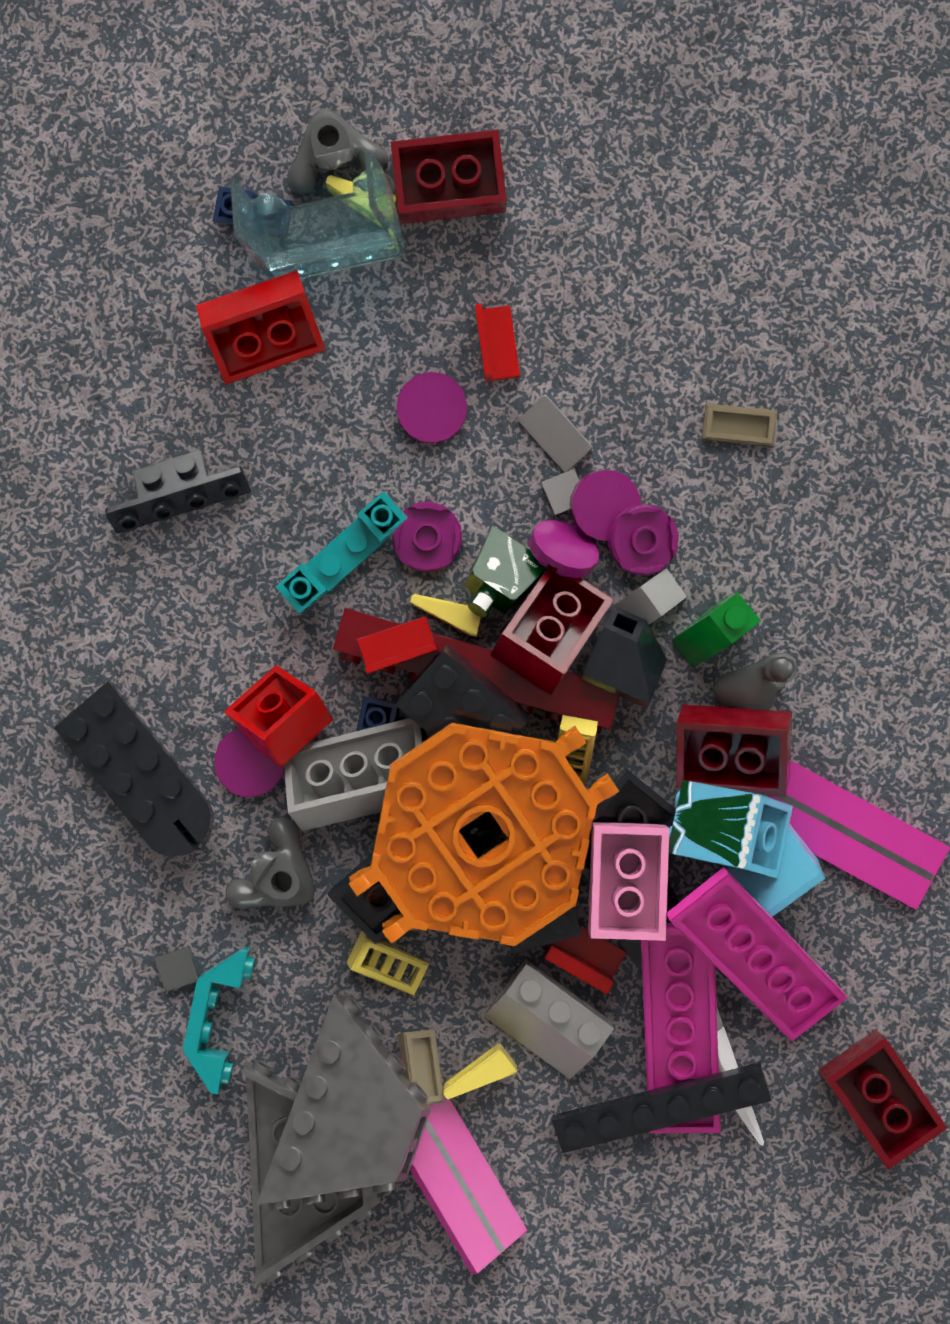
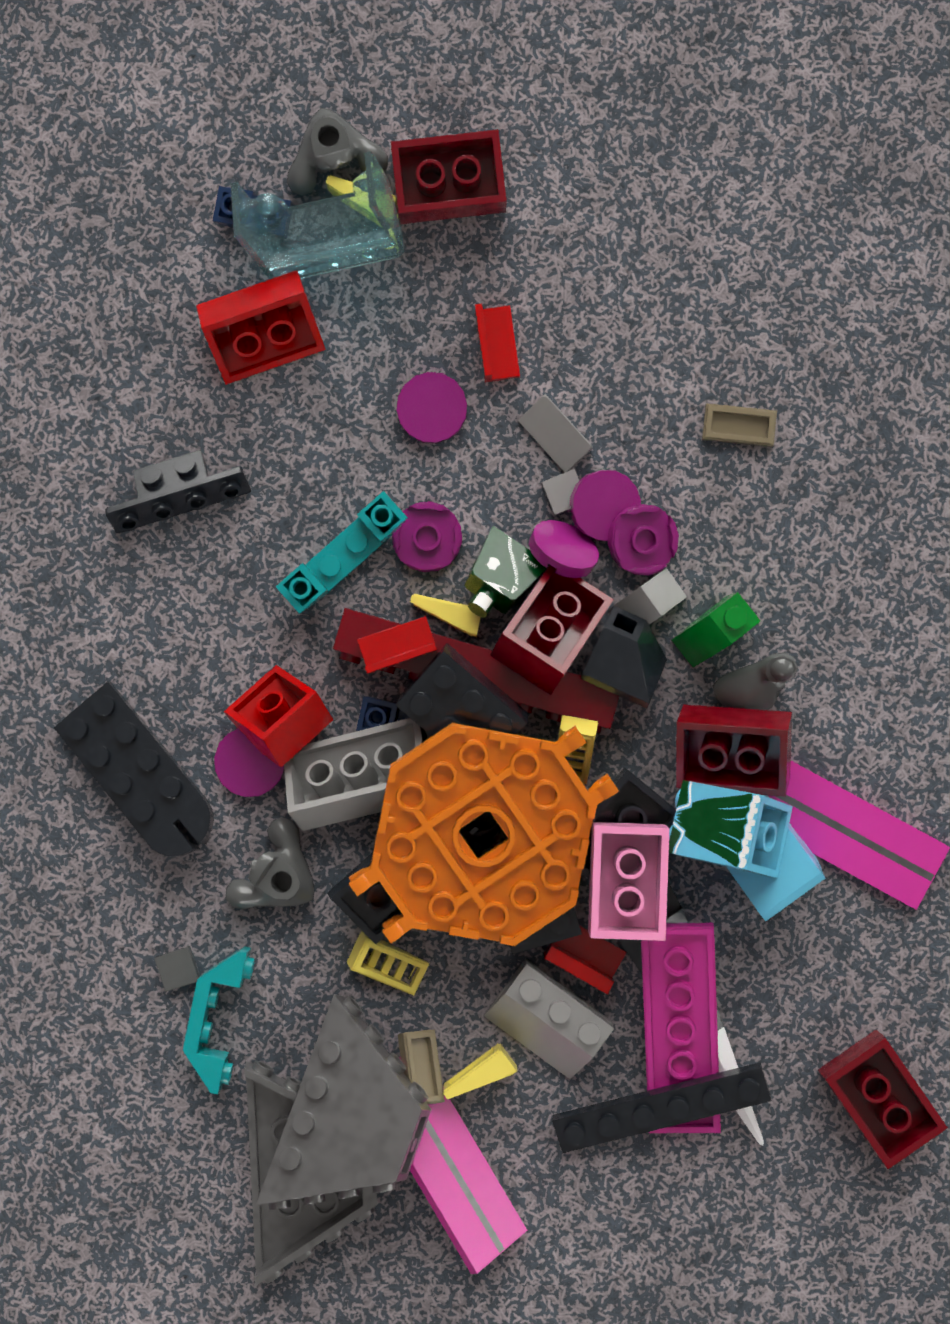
(756, 954): dark pink tile -> none

